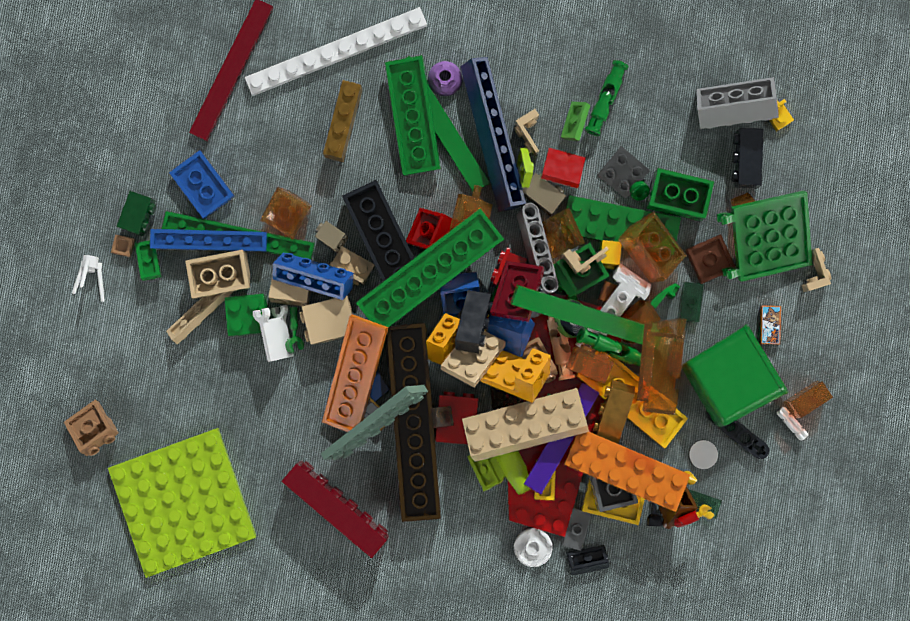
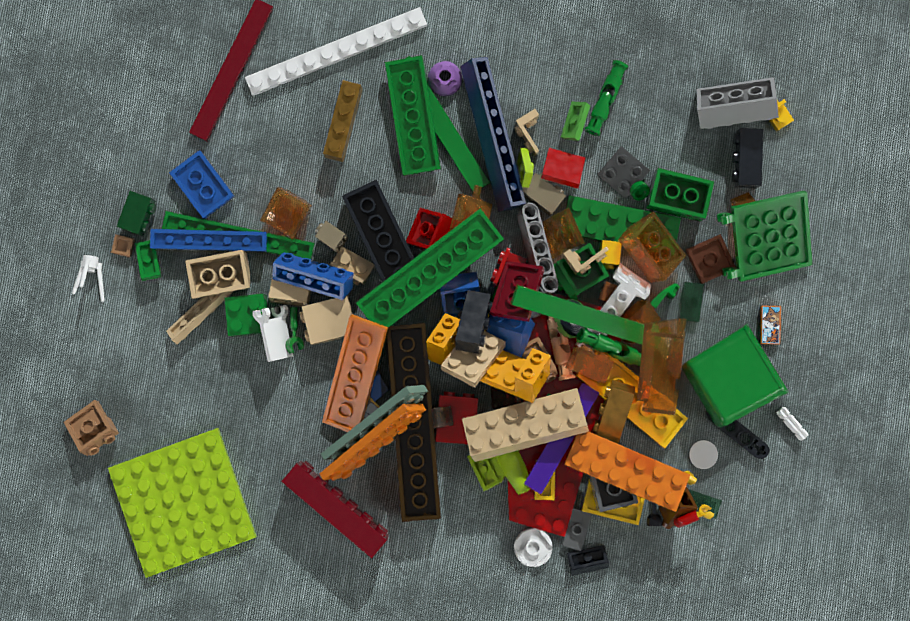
(371, 443): none -> orange plate
(808, 399): clear orange brick -> none
(823, 273): tan bracket -> none

